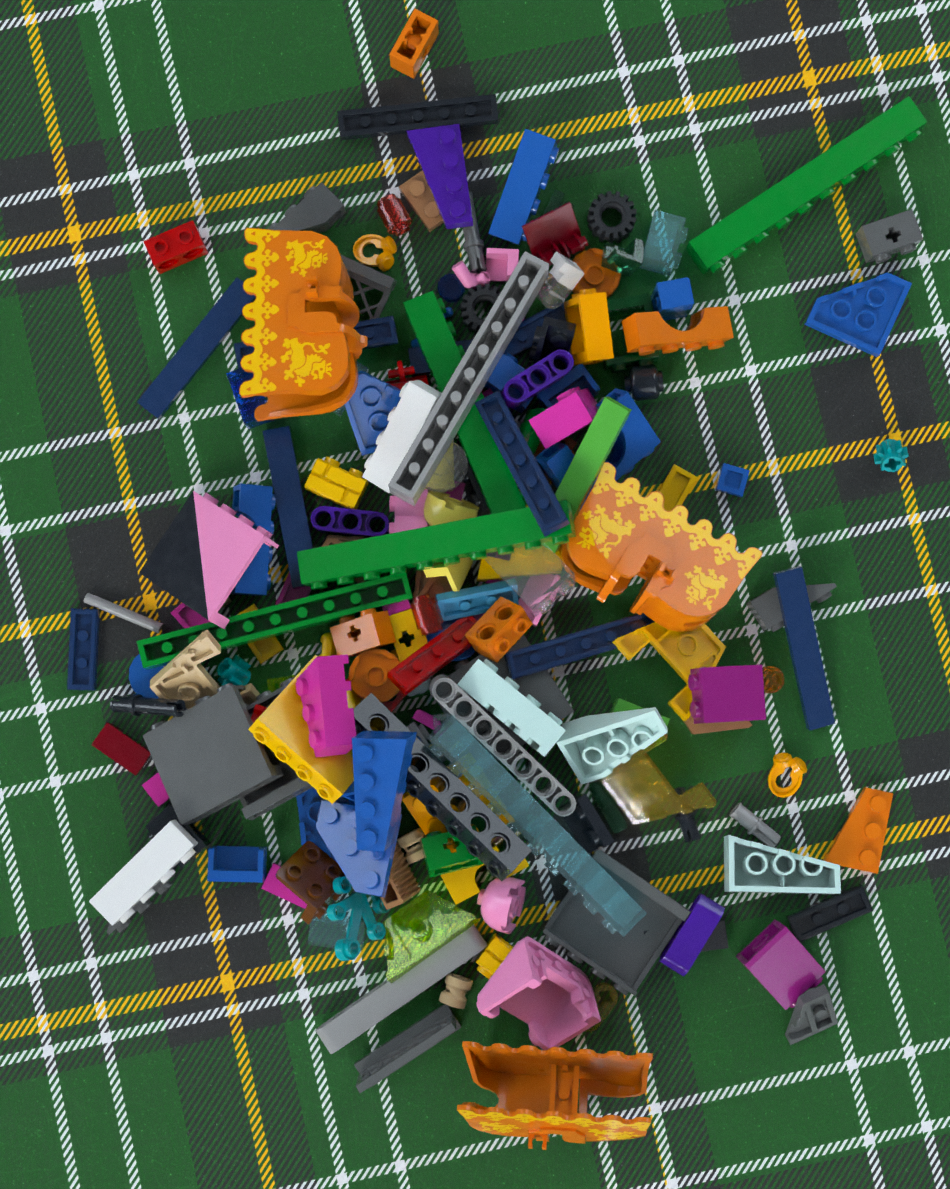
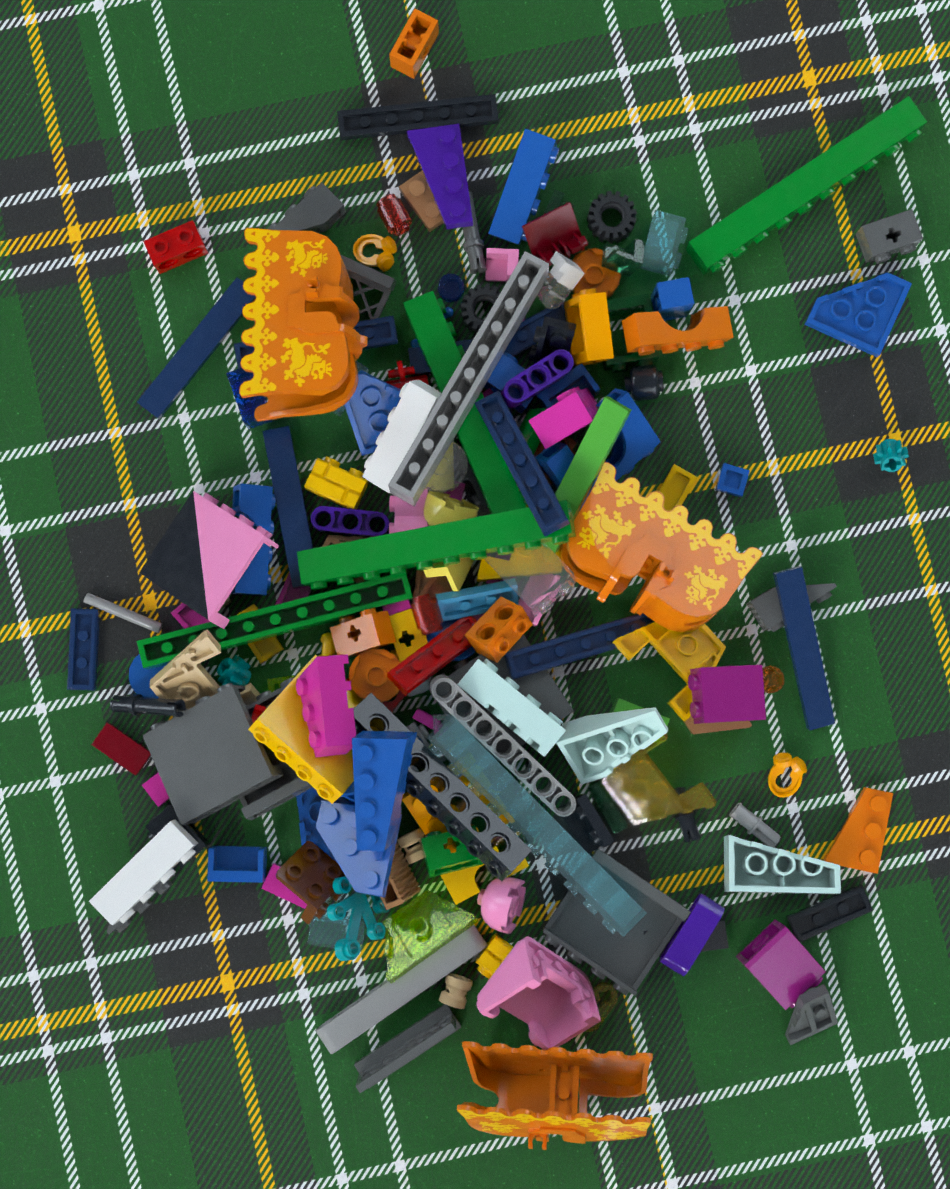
(470, 279): bright pink arm -> none

